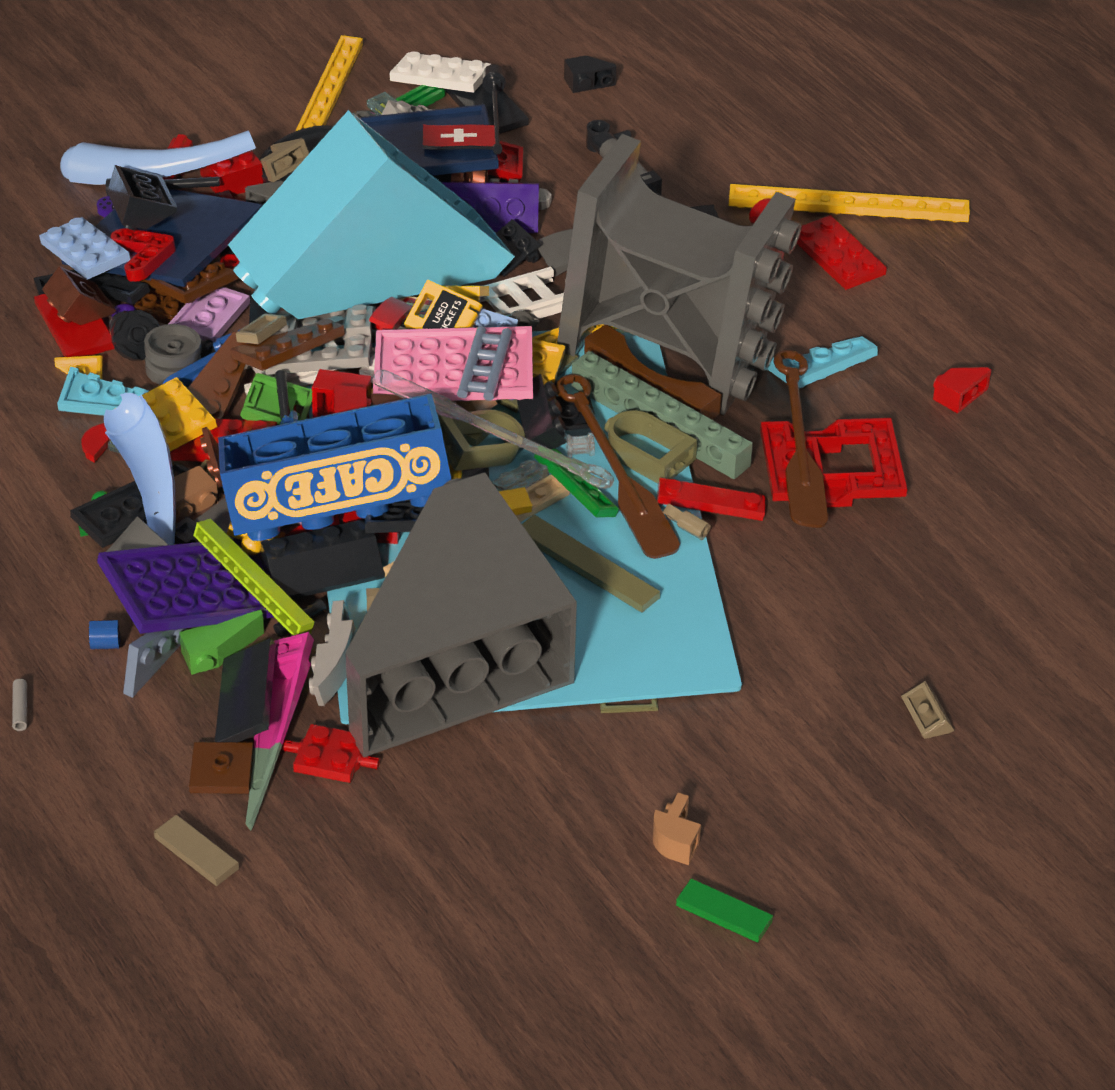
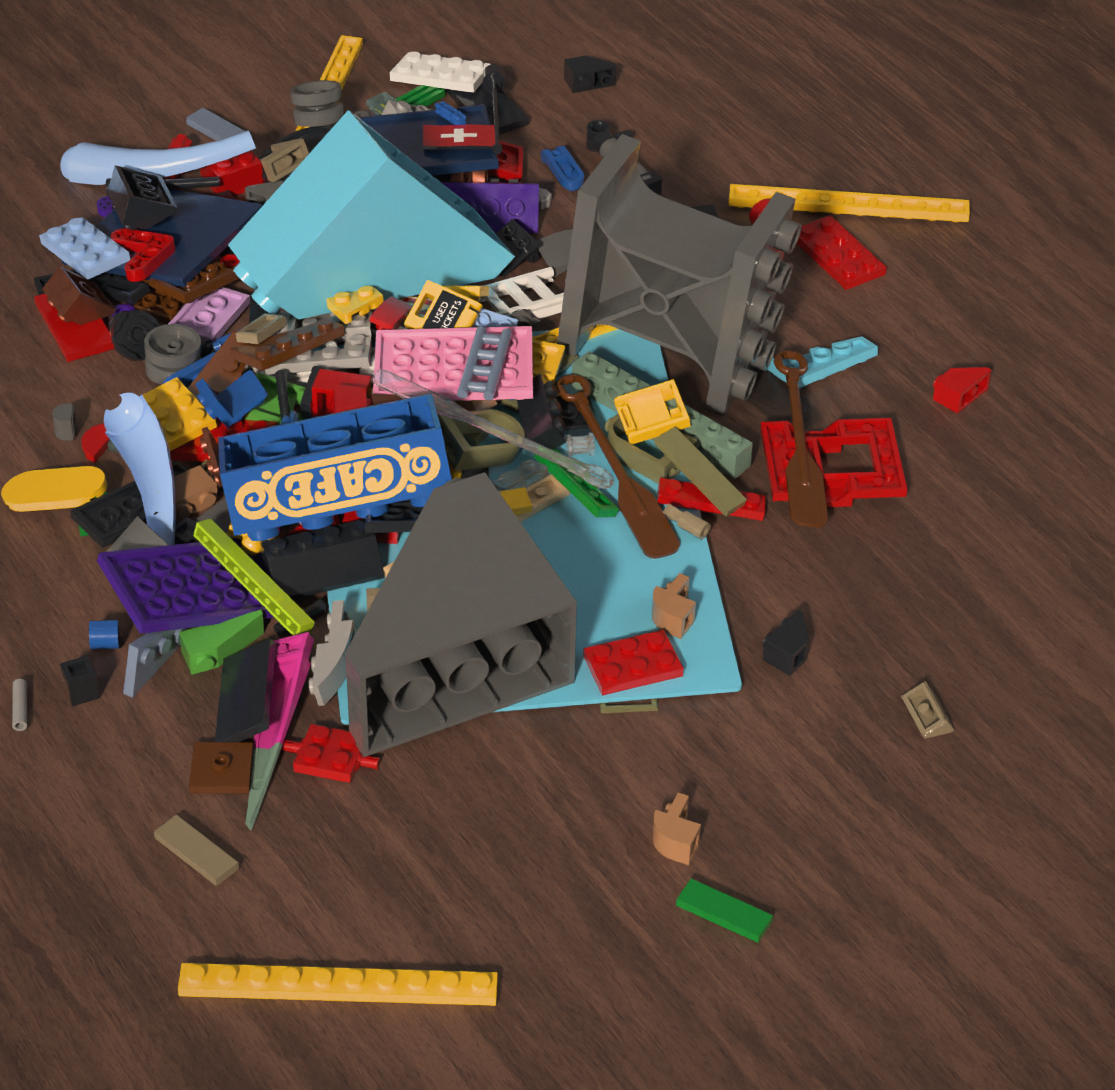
(54, 488): none -> yellow tile
(64, 421): none -> dark grey brick
(80, 680): none -> black panel
(84, 363): yellow tile -> none
(91, 394): medium azure wing -> none
(212, 125): none -> sand blue tile
(234, 400): none -> blue bracket
(306, 401): none -> black tile
(317, 103): none -> dark grey wheel
(338, 984): none -> yellow plate
(361, 301): none -> yellow wing
(450, 113): none -> blue axle
(563, 167): none -> blue plate
(591, 564): olive tile -> none
(613, 348): reddish brown arch -> none
(633, 662): none -> red plate
(646, 414): none -> yellow container
(671, 607): none -> medium nougat brick
(700, 471): none -> olive tile
(788, 644): none -> black slope

